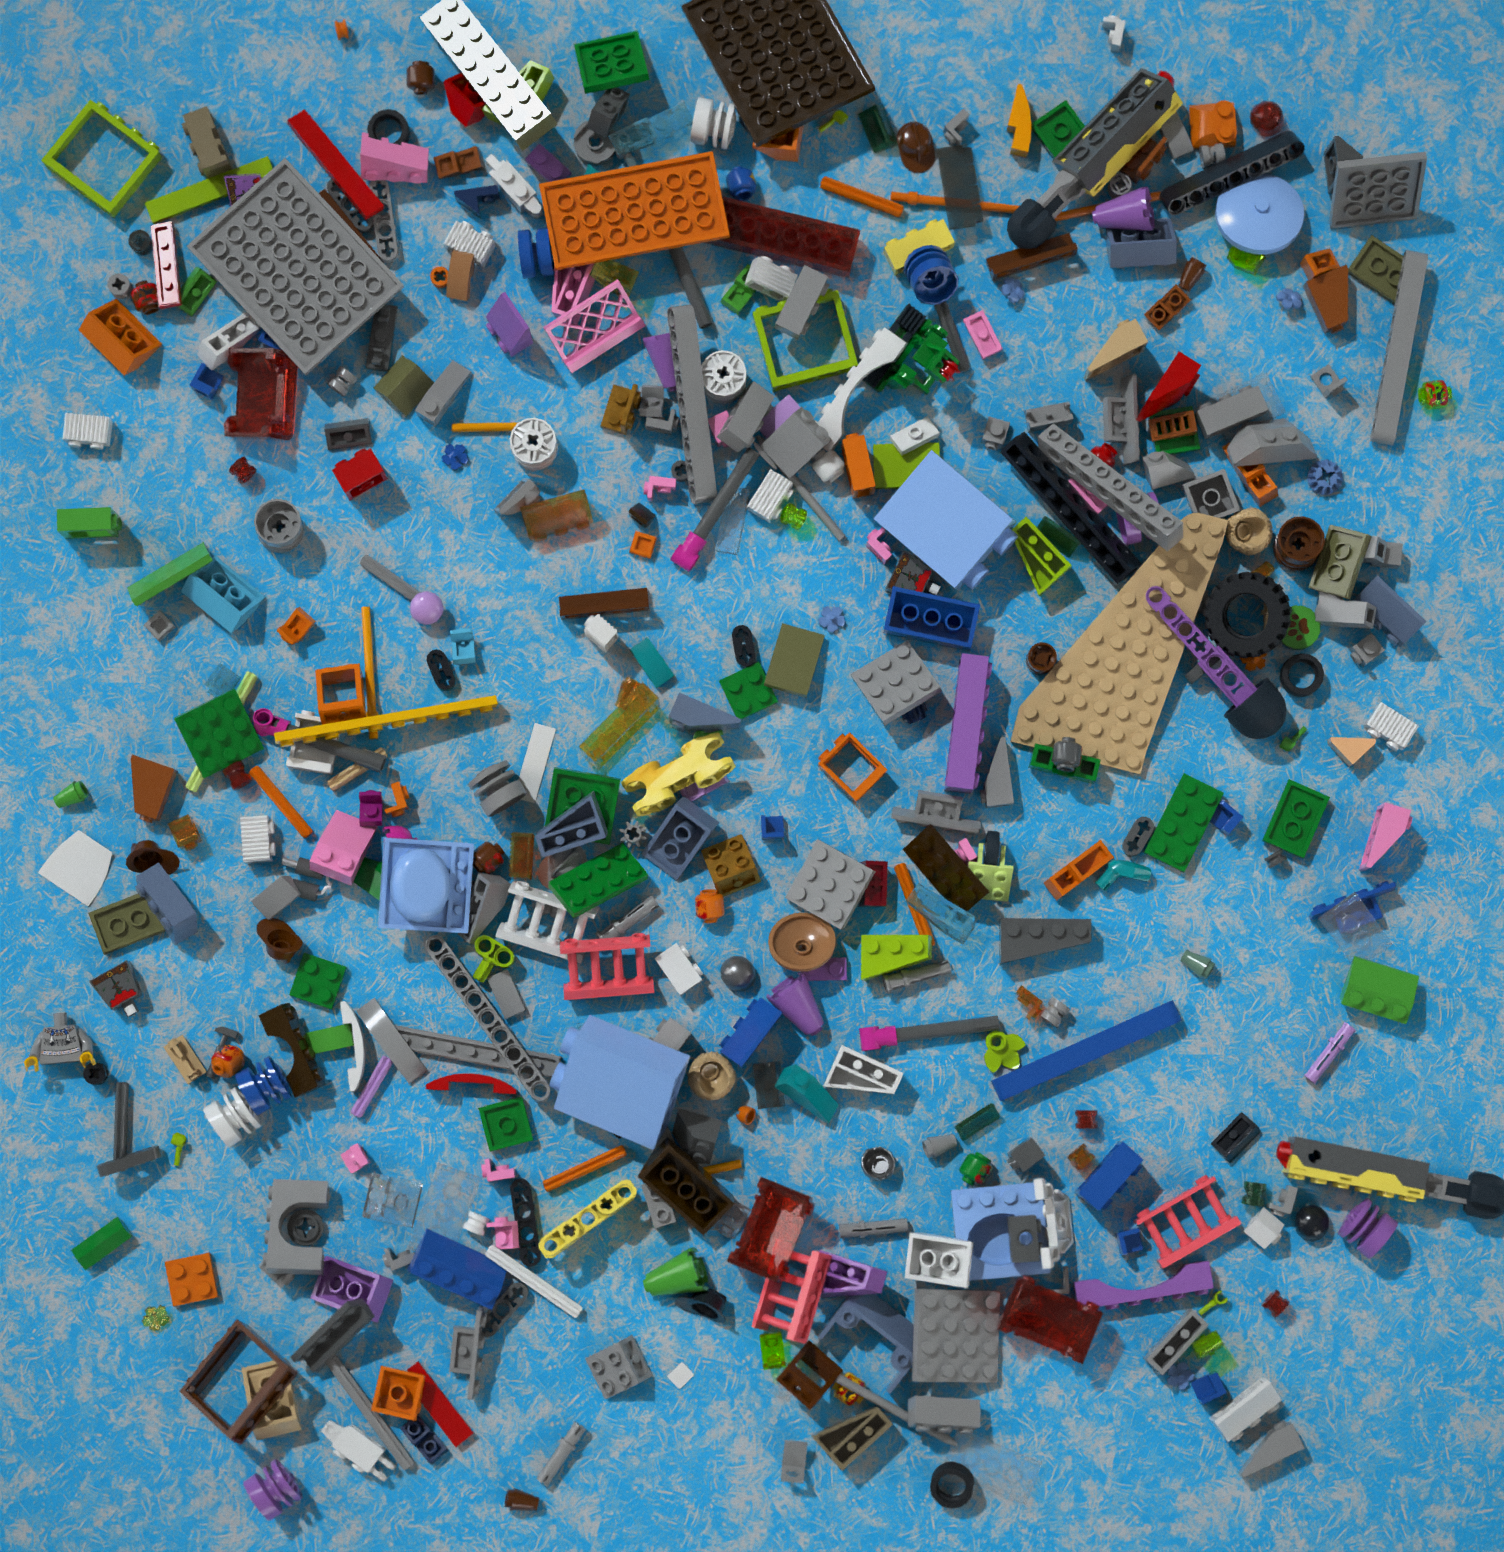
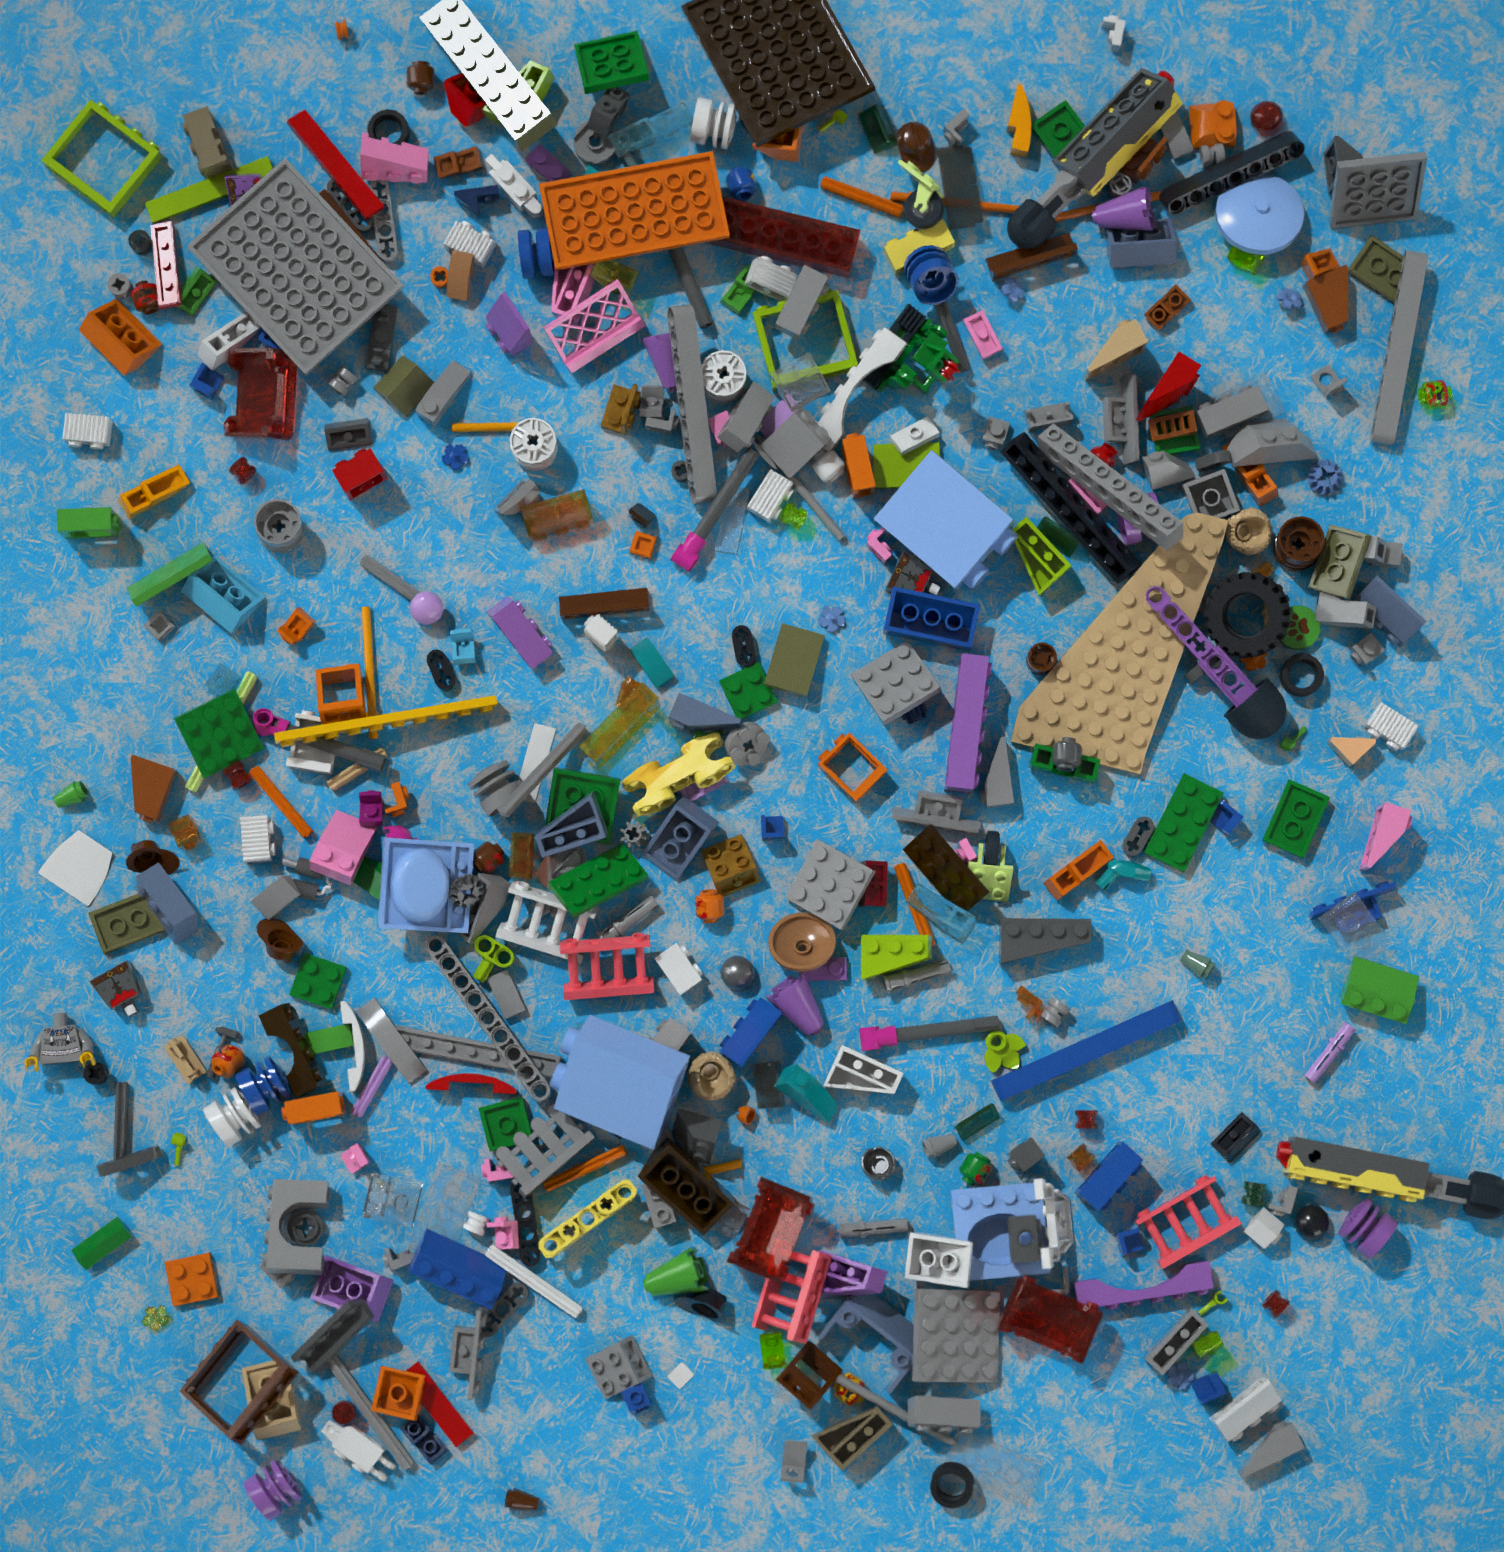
(153, 491): none -> light orange slope
(314, 1108): none -> orange window
(347, 1411): none -> clear red wheel
(465, 883): none -> dark grey gear
(521, 631): none -> medium lavender wedge
(539, 1160): none -> light grey fence
(542, 770): none -> light grey axle
(566, 1445): light grey pin -> none
(636, 1399): none -> blue bracket
(662, 484): bright pink bracket -> none
(754, 751): none -> light grey plate
(799, 382): none -> clear slope
(923, 206): none -> plate
(1191, 274): reddish brown cone -> none
(1213, 460): none -> dark grey beam
(1275, 858): dark grey bush -> none

